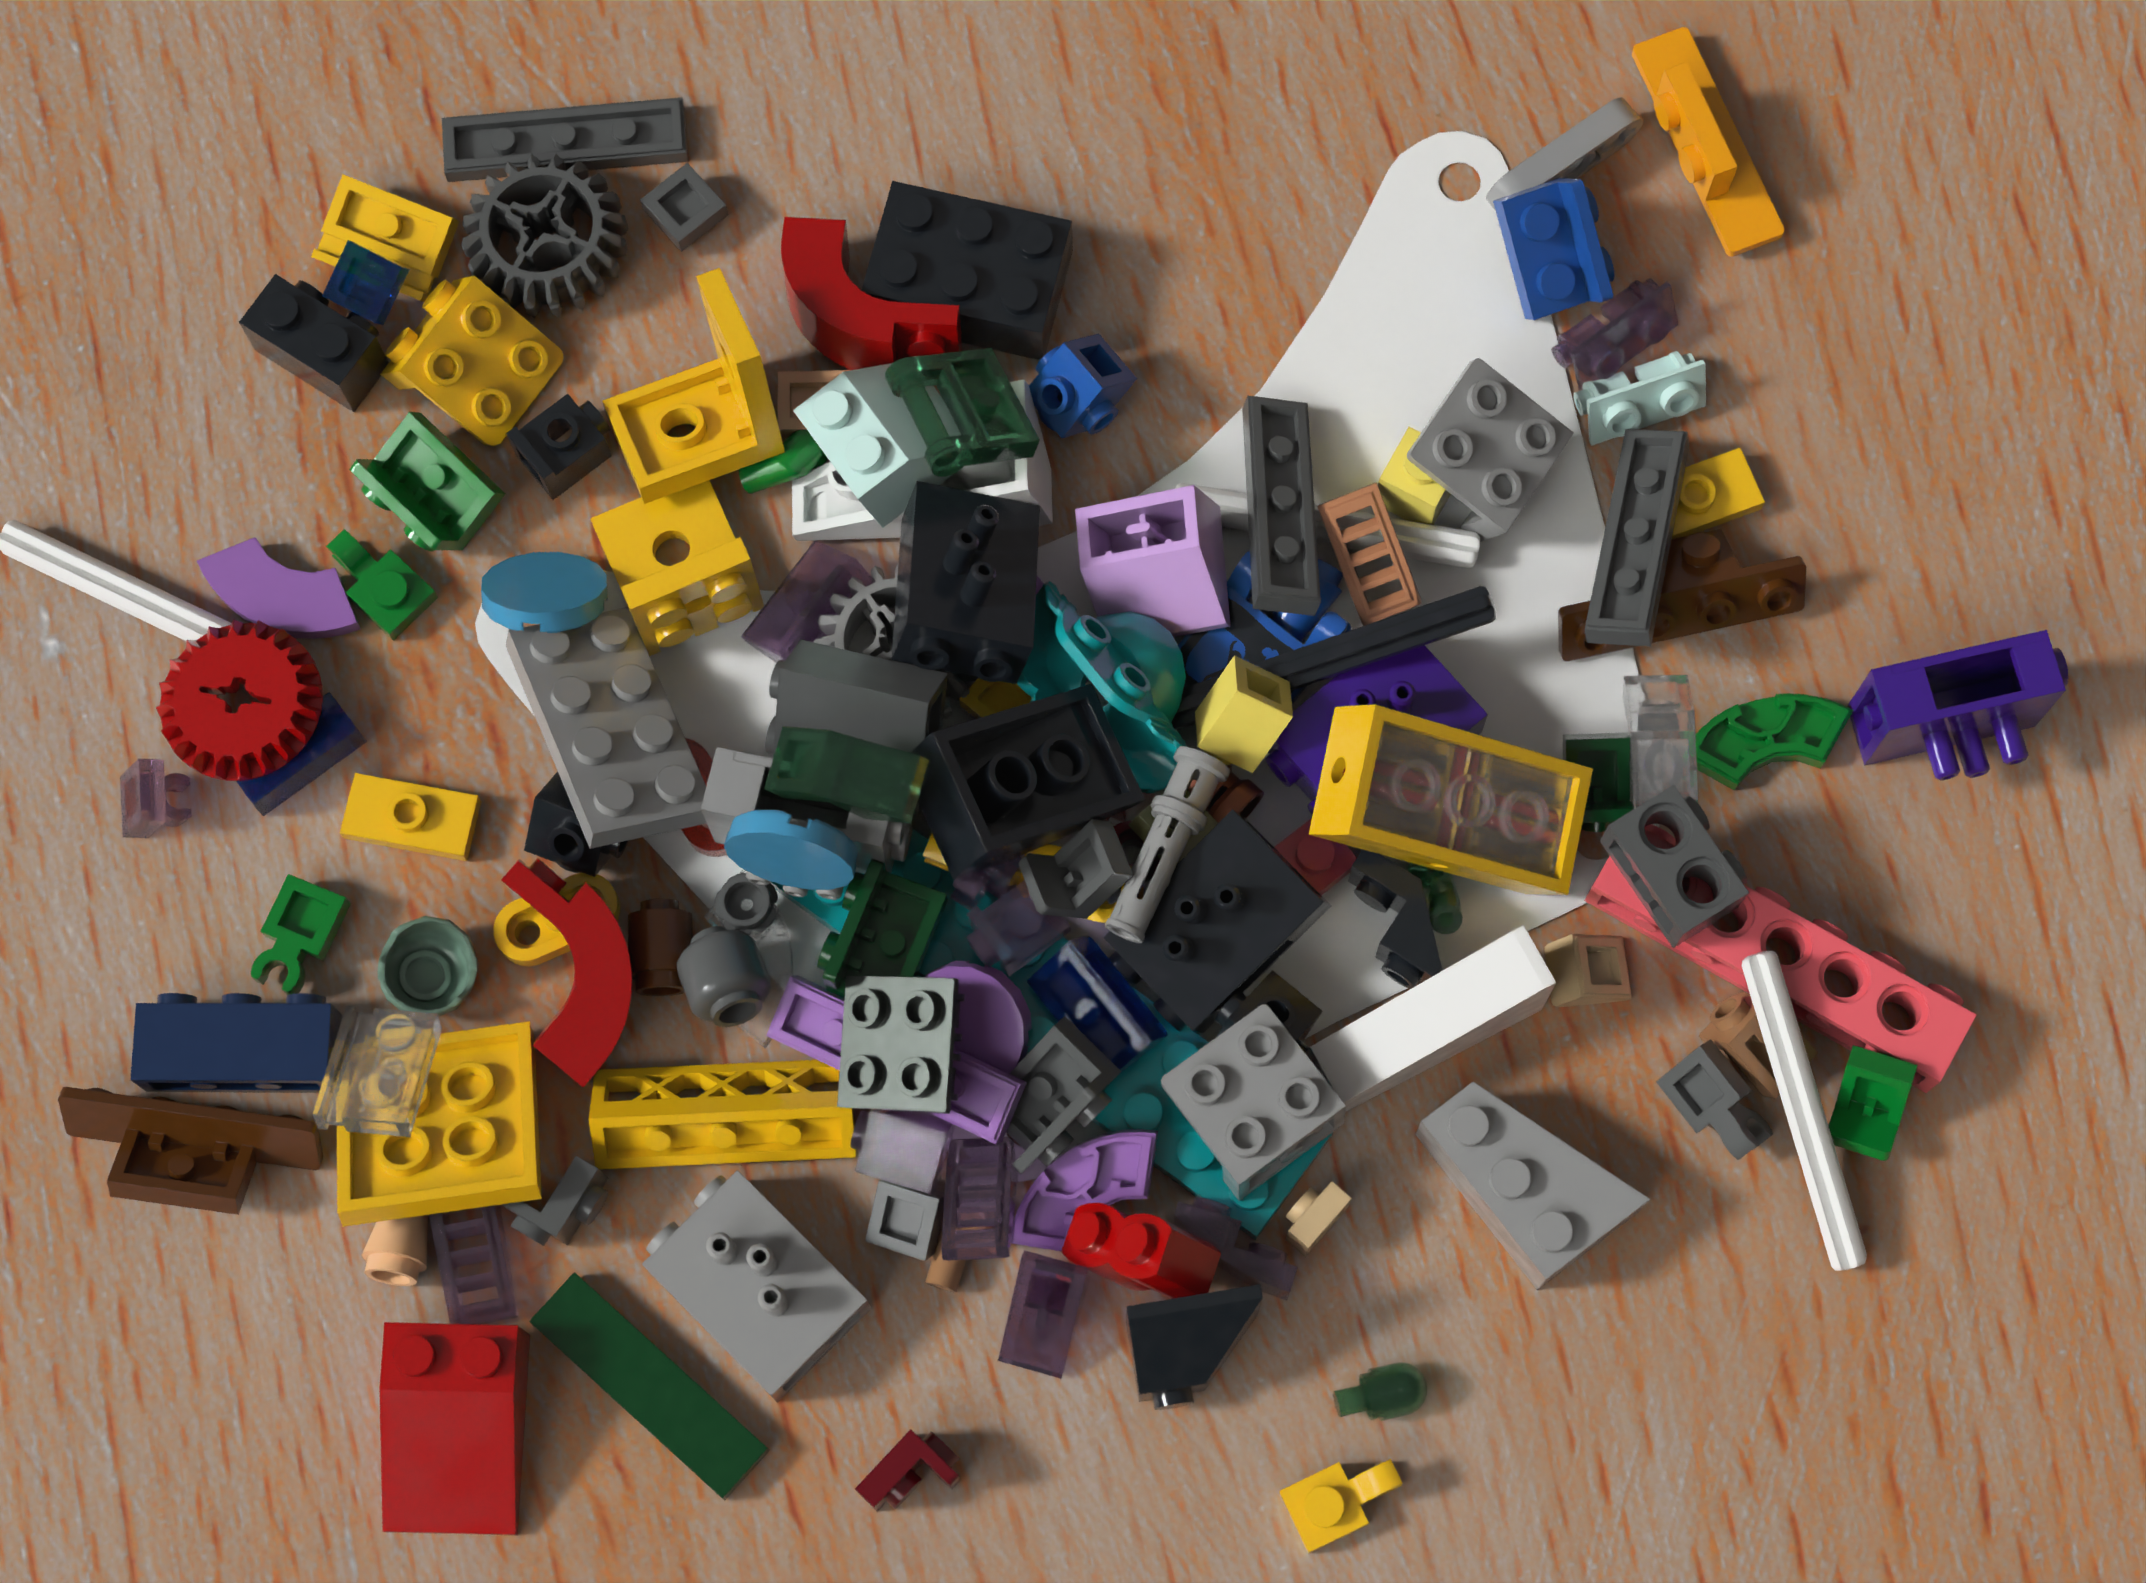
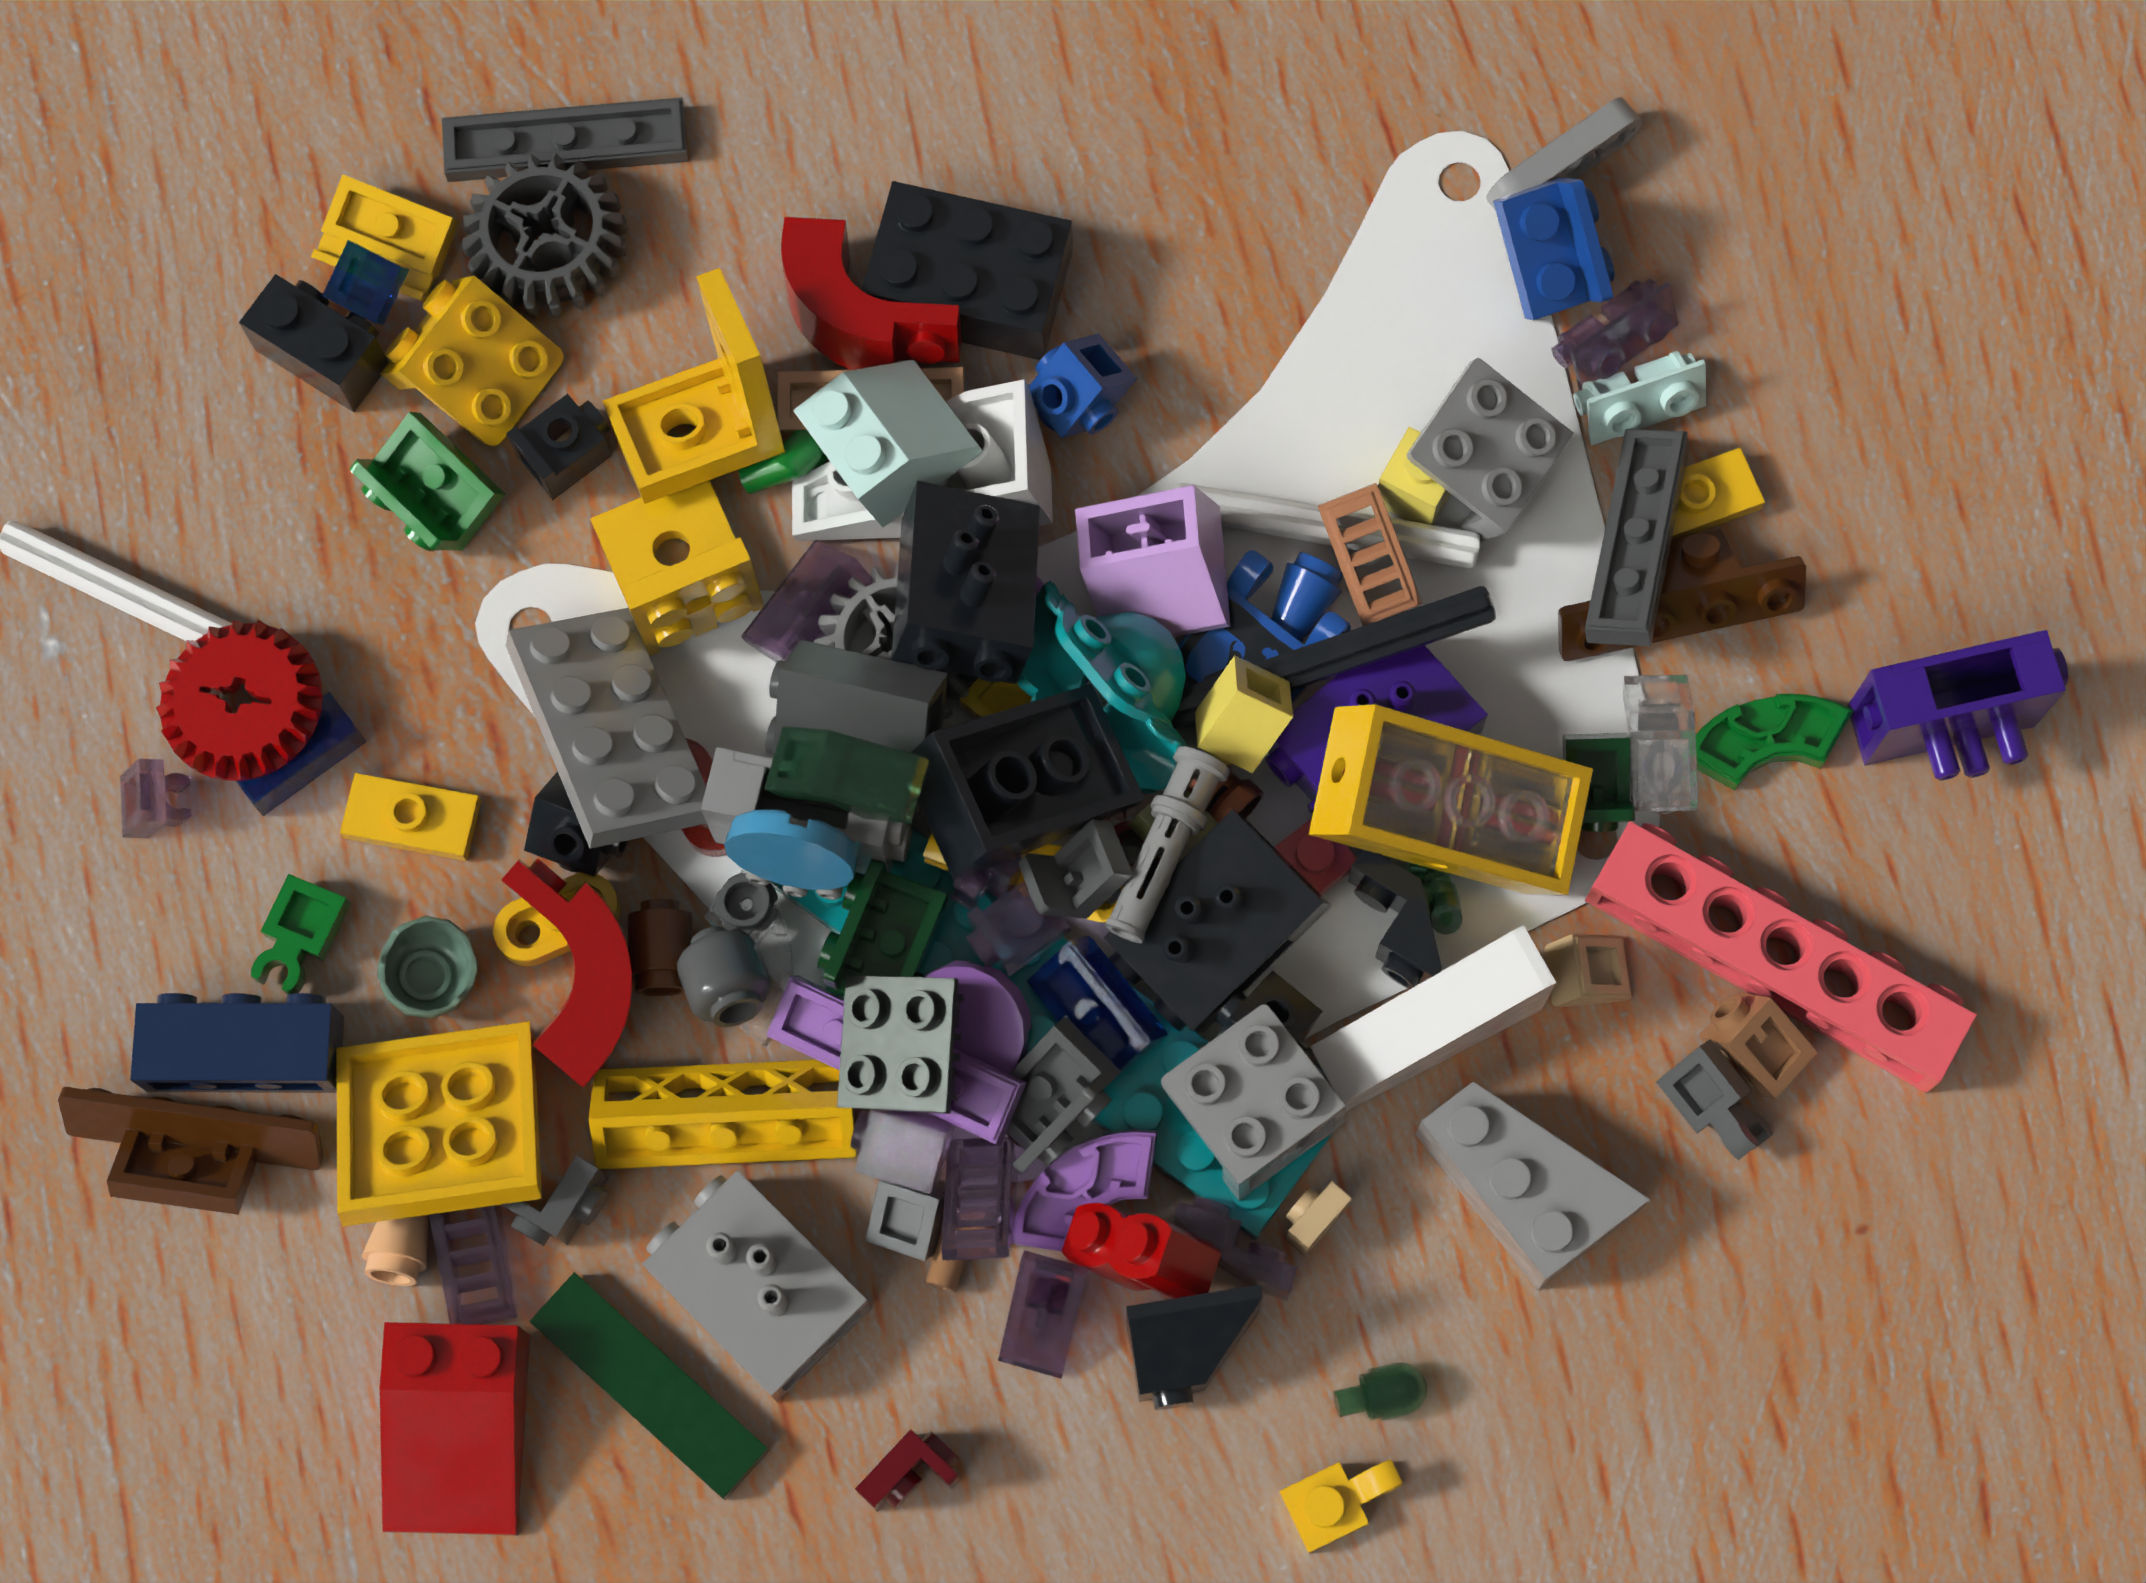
(283, 598): medium lavender tile -> none
(378, 1071): clear plate -> none
(384, 589): green plate -> none
(546, 590): dark azure tile -> none
(684, 207): dark grey plate -> none
(978, 399): clear green plate -> none
(1280, 506): dark grey tile -> none
(1658, 872): dark grey brick -> none
(1707, 142): light orange bracket -> none
(1804, 1110): white axle -> none
(1871, 1102): green bracket -> none

